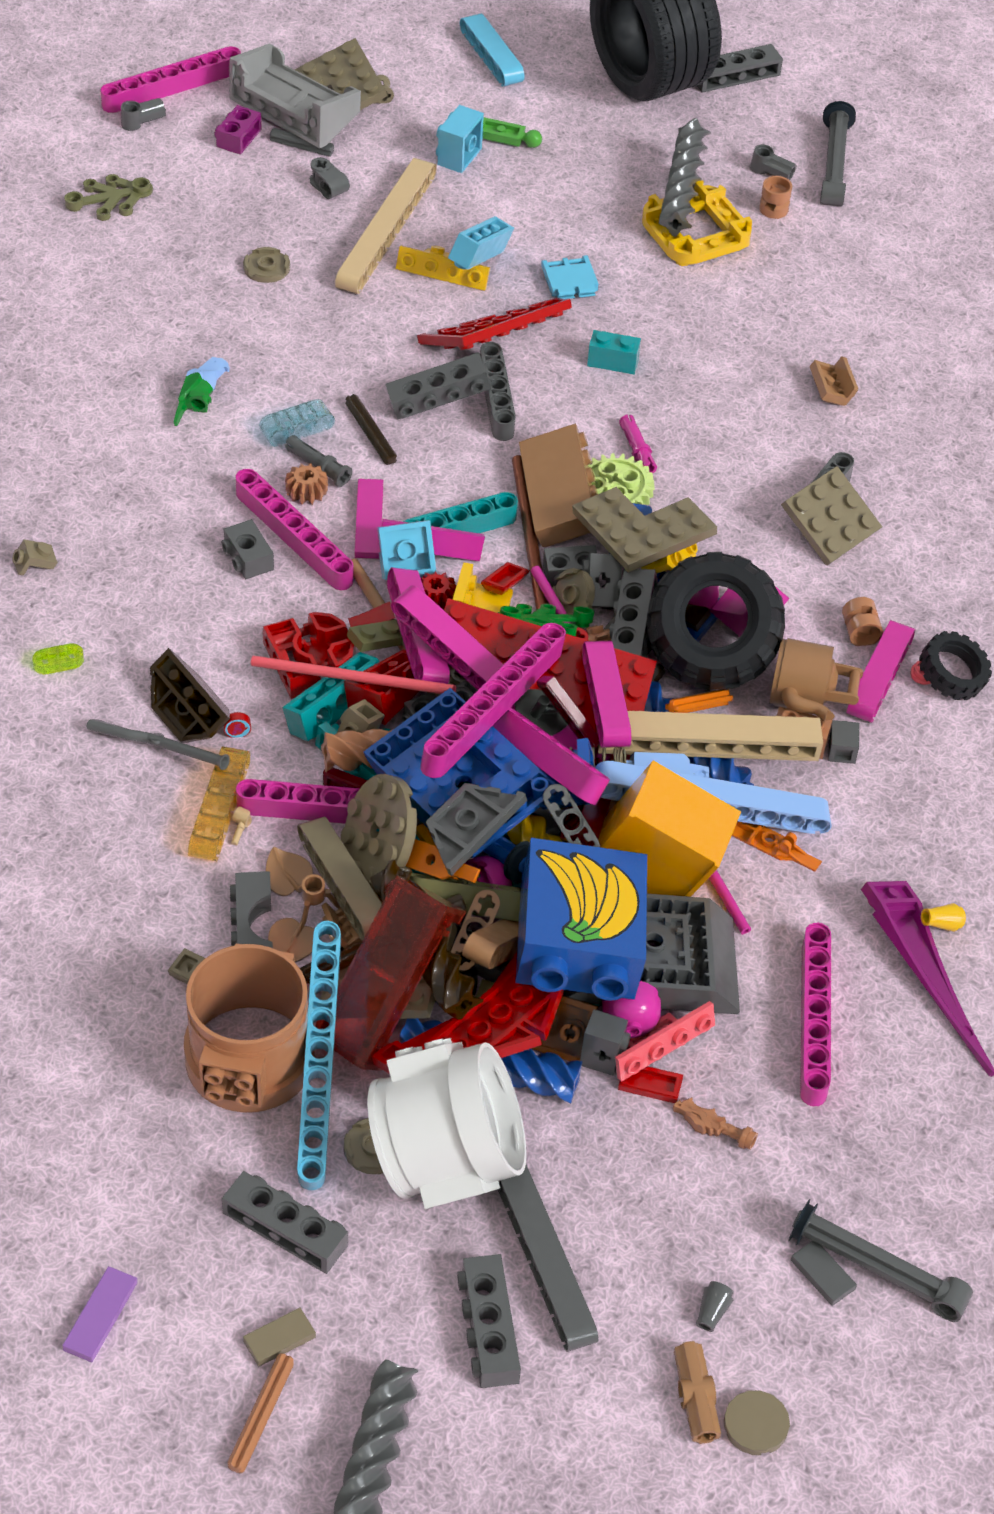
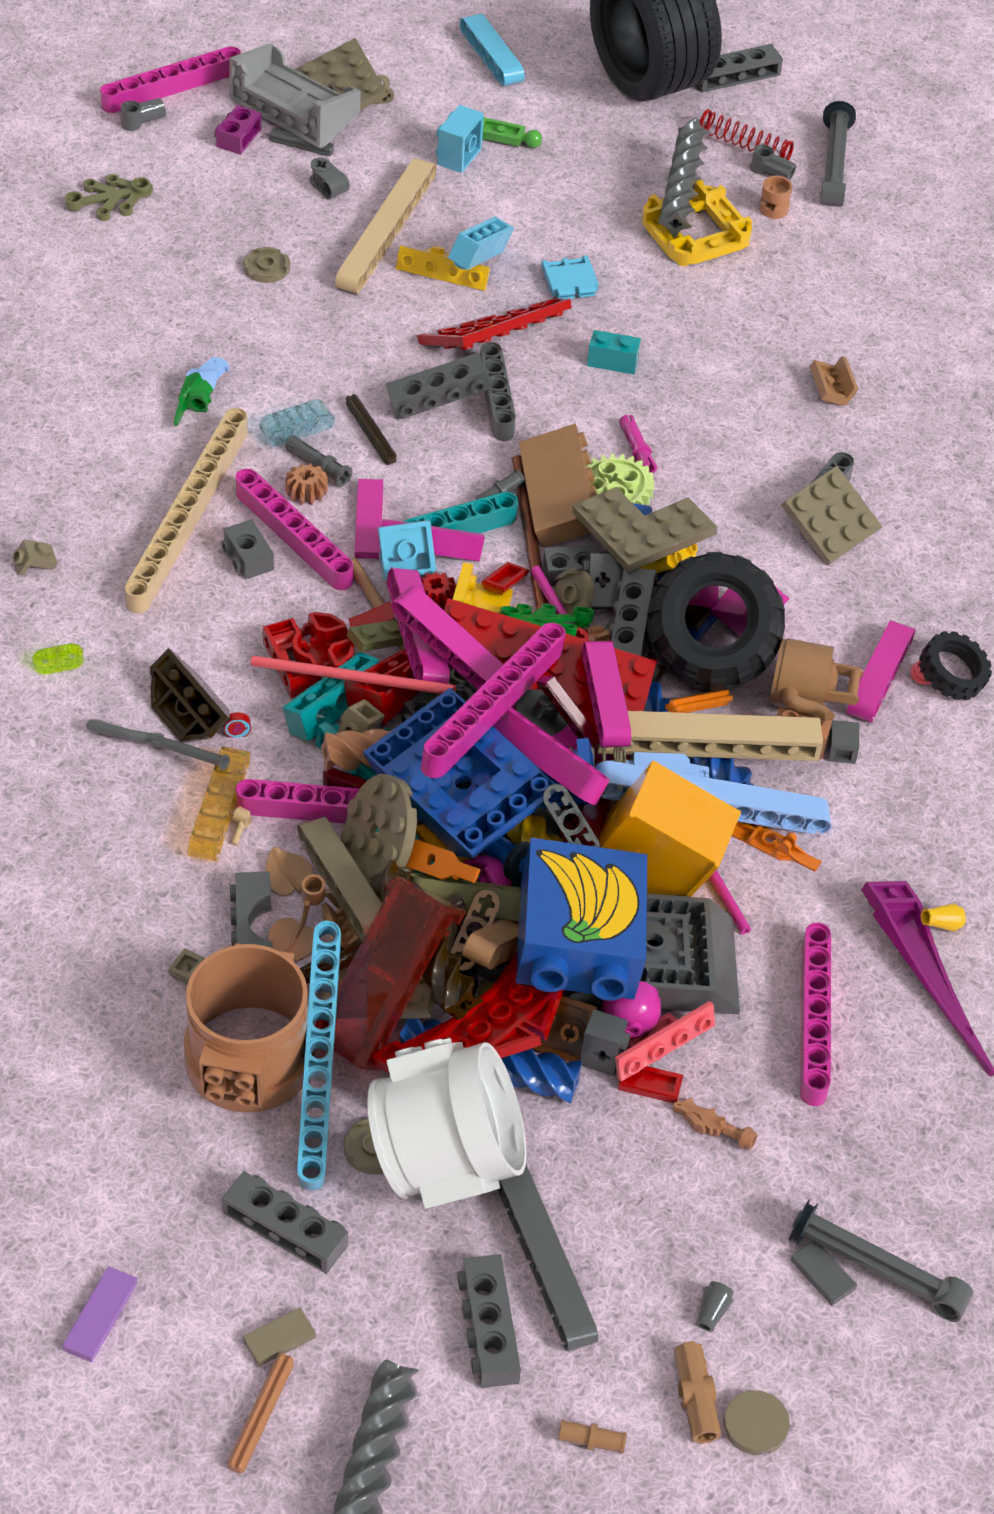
(186, 511): none -> tan beam
(470, 821): dark grey wing -> none
(505, 485): none -> dark grey pin
(592, 1436): none -> medium nougat pin
(784, 147): none -> red piece
(862, 621): nougat wheel -> none

